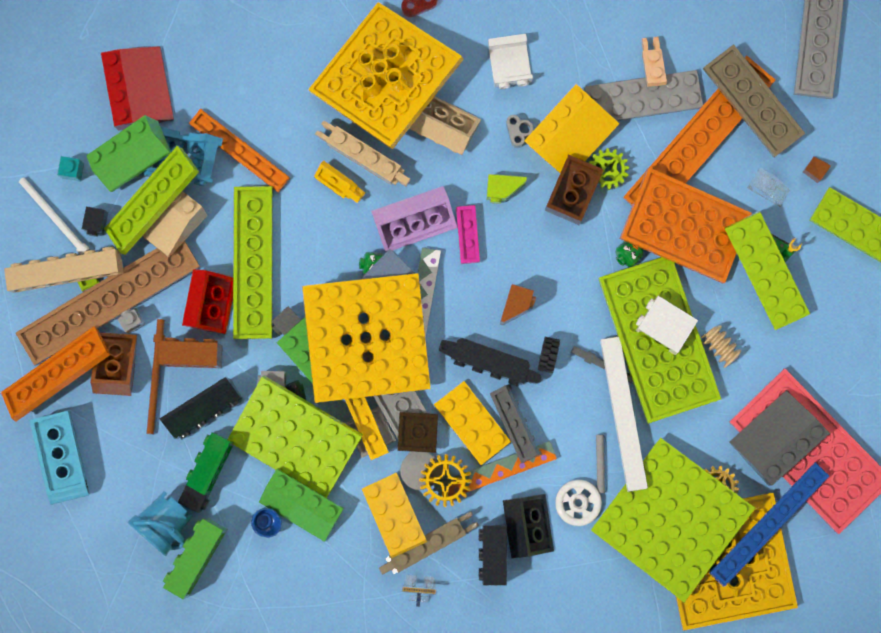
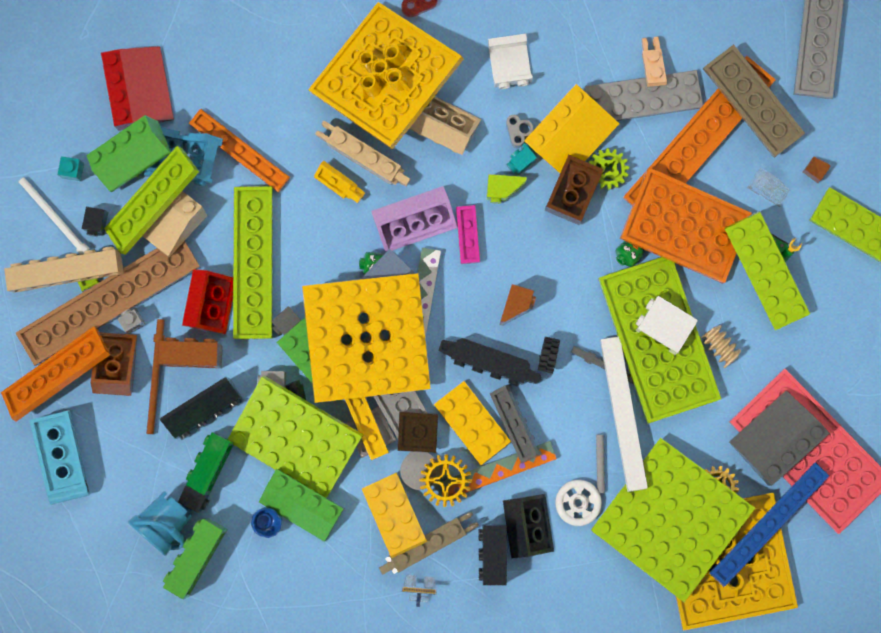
(521, 159): none -> teal brick

